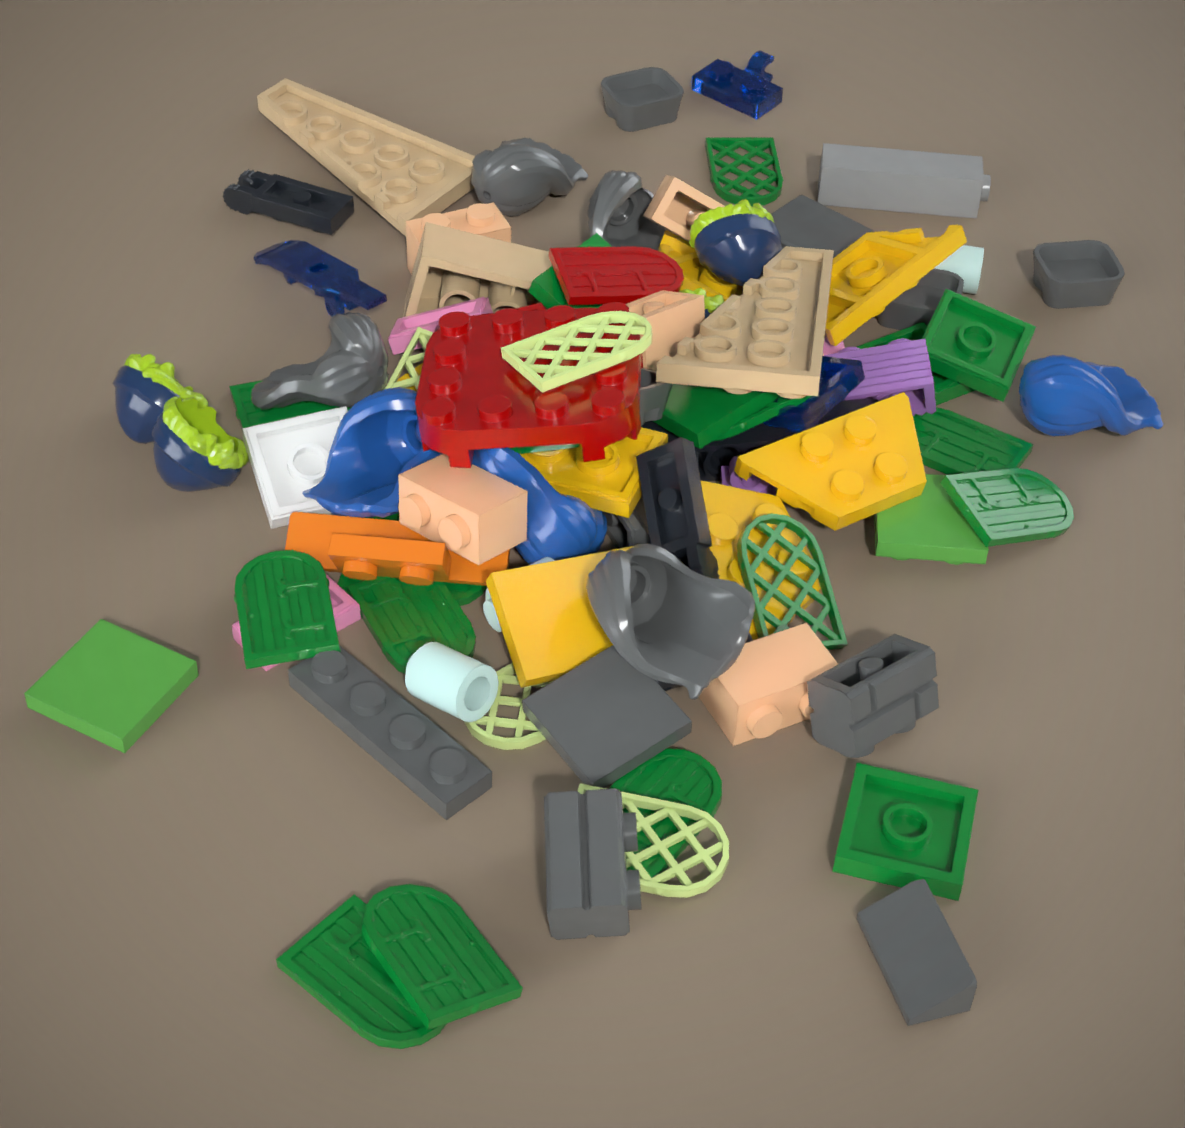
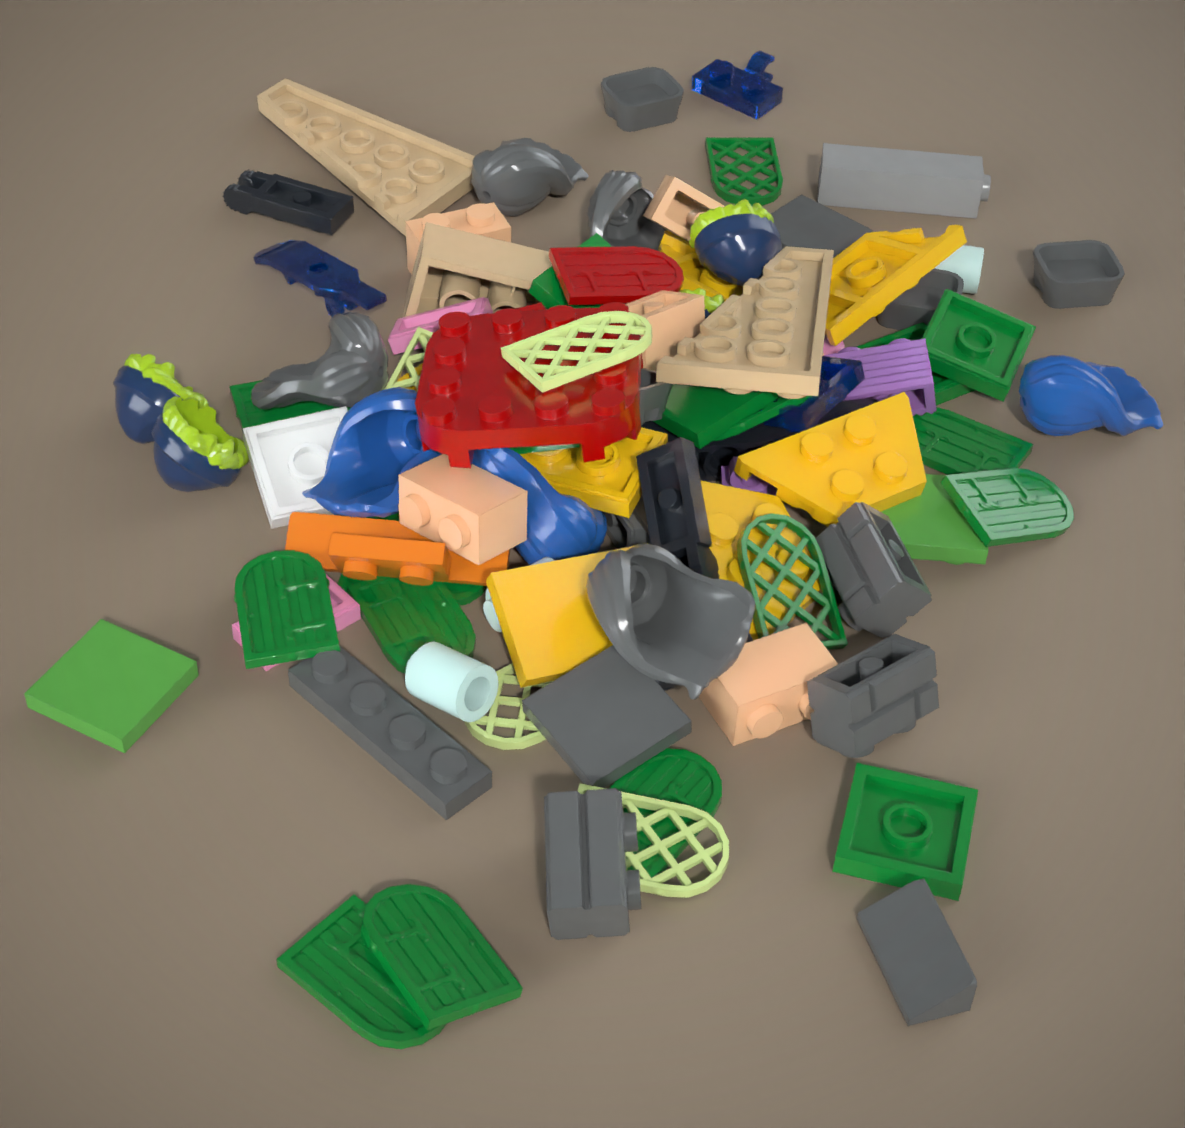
(872, 571): none -> dark grey brick

